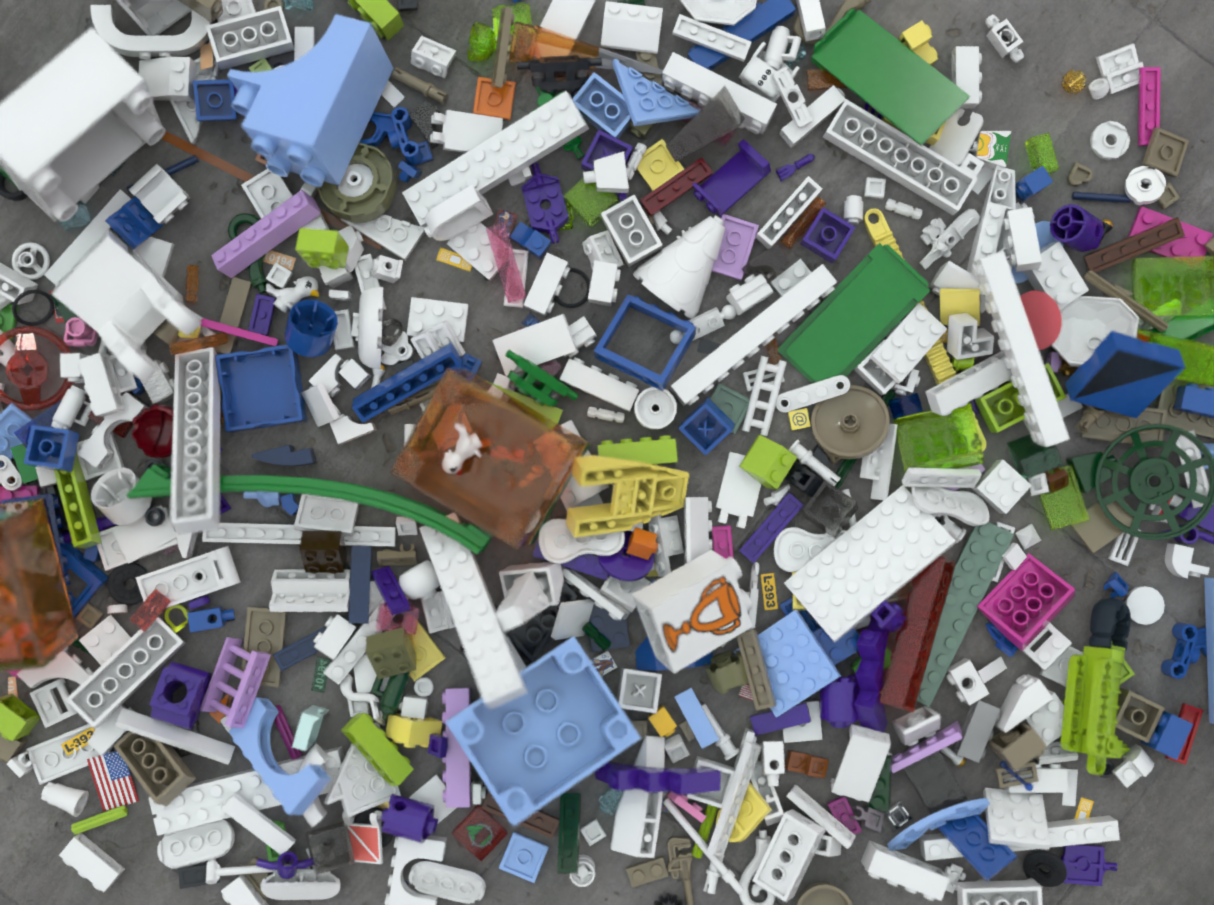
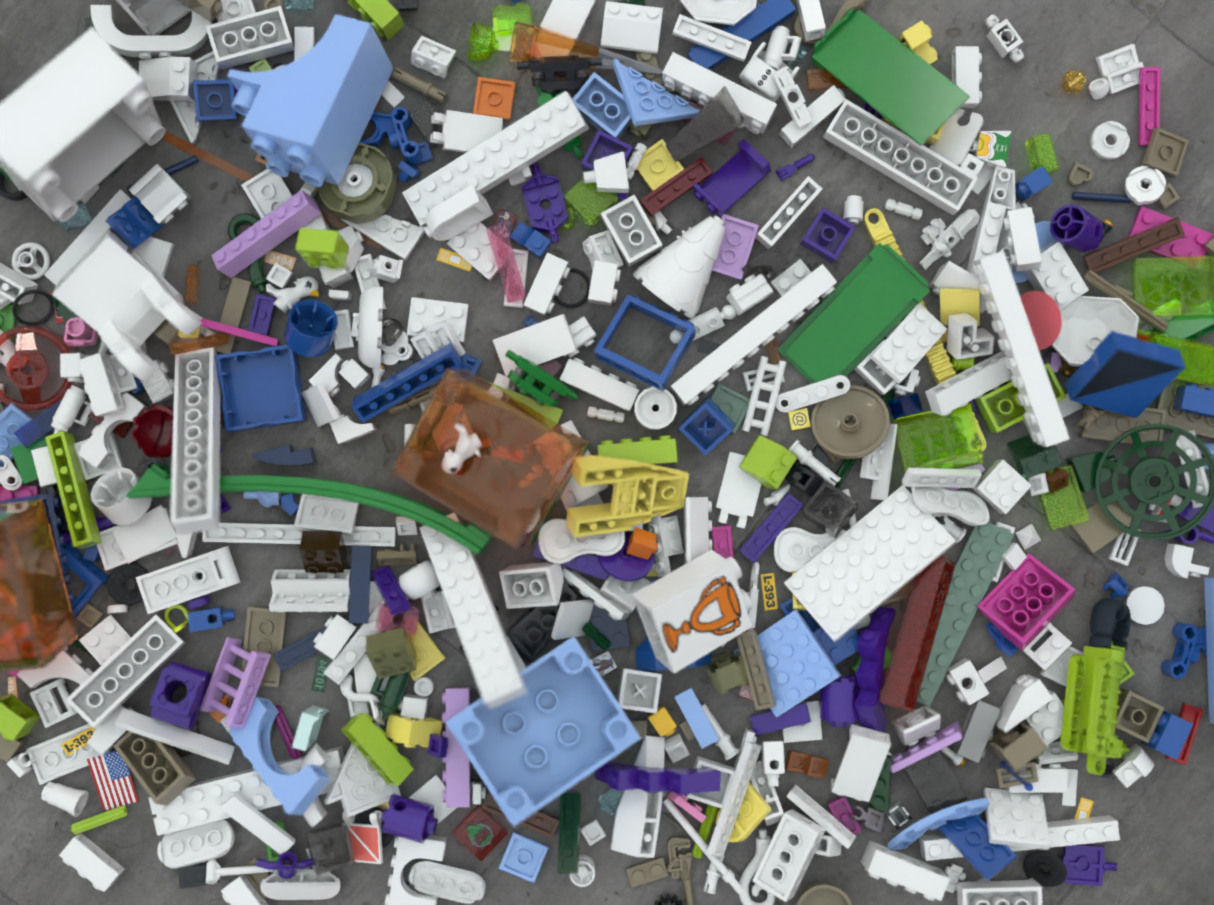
(51, 448): blue brick -> none
(149, 516): black plate -> none
(150, 610): clear red tile -> none
(206, 56): light nougat sticker -> none
(503, 40): dark tan plate -> none
(522, 603): white wedge -> none
(799, 227): clear orange pin -> none
(874, 188): white tile -> none
(889, 616): dark purple brick -> none

